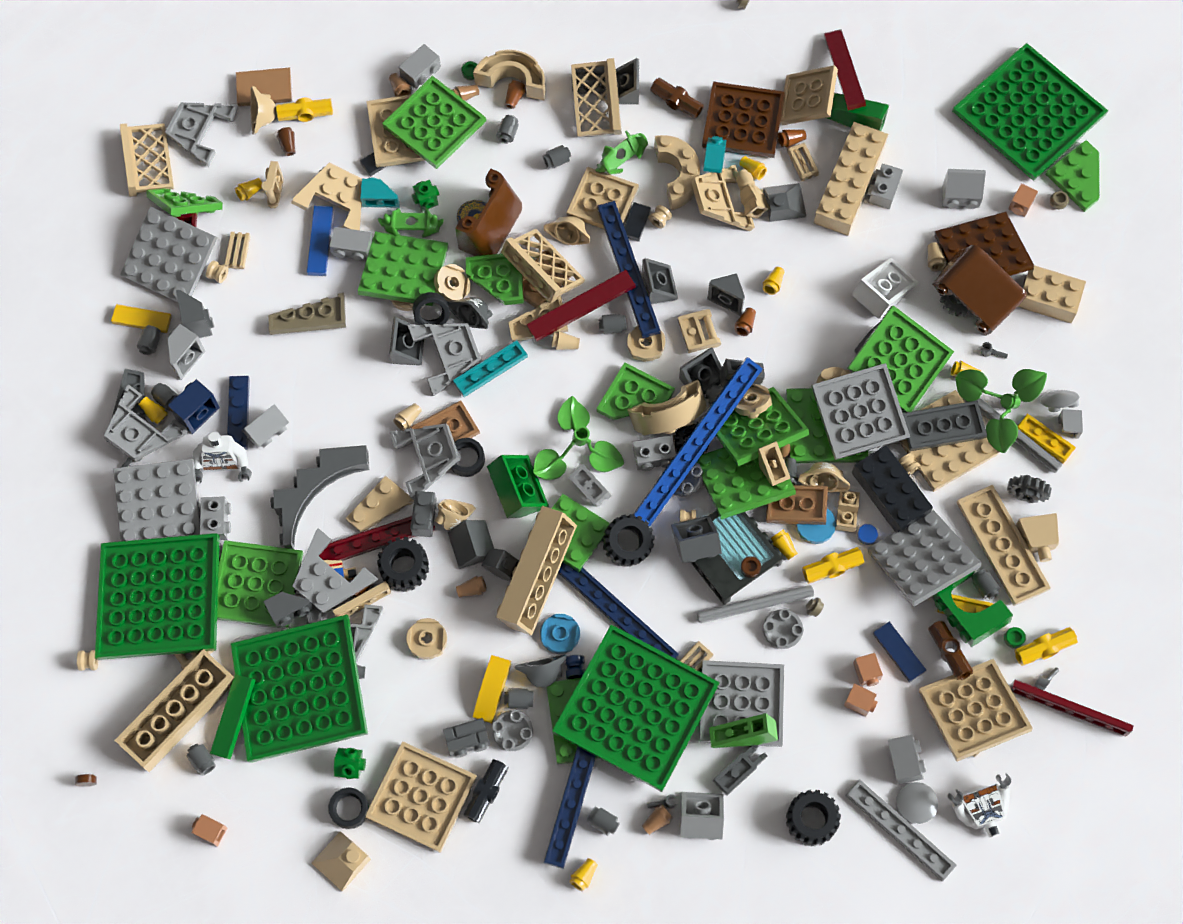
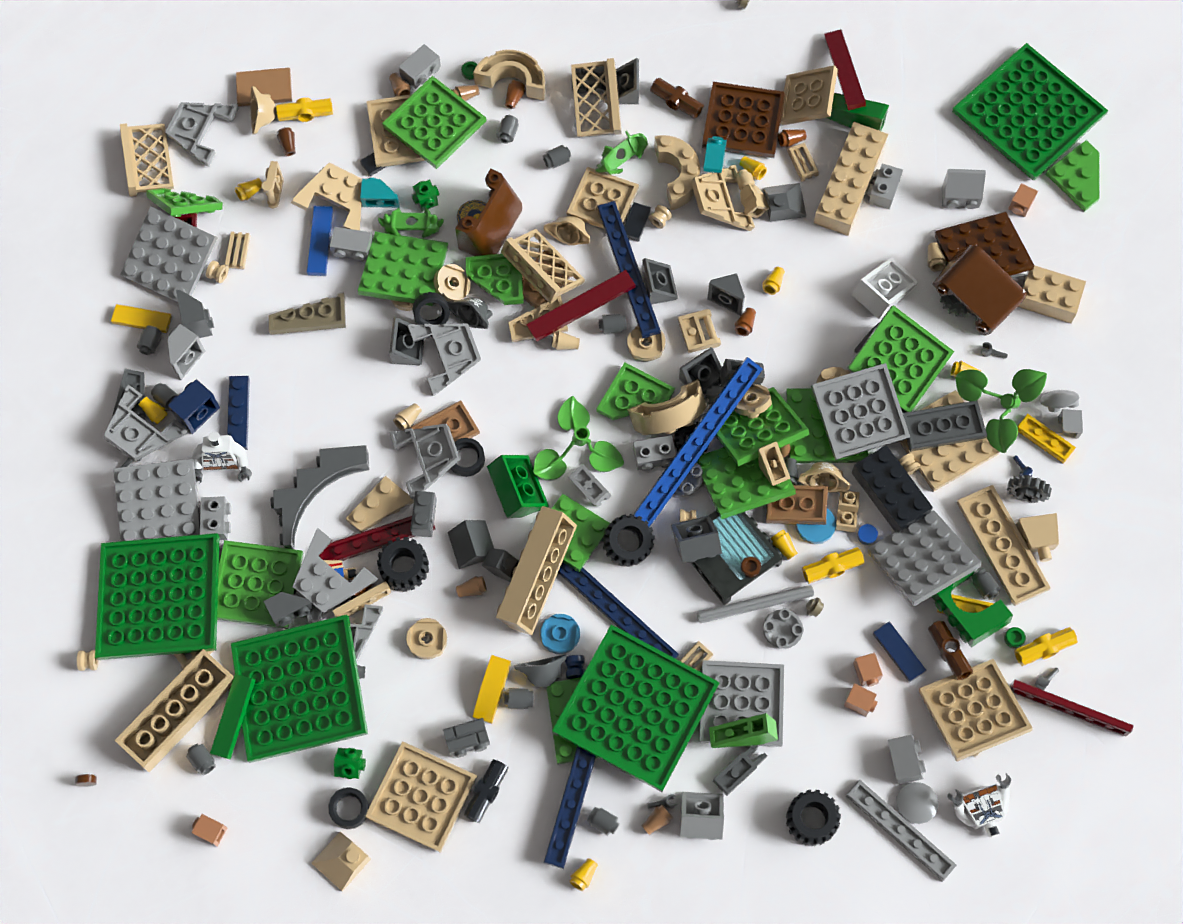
(265, 426): light grey brick -> none
(453, 513): tan hat -> none
(490, 368): teal plate -> none
(512, 730): light grey dish -> none
(1023, 440): light grey axle -> none
(1025, 470): none -> dark blue hand
(1059, 200): dark tan plate -> none

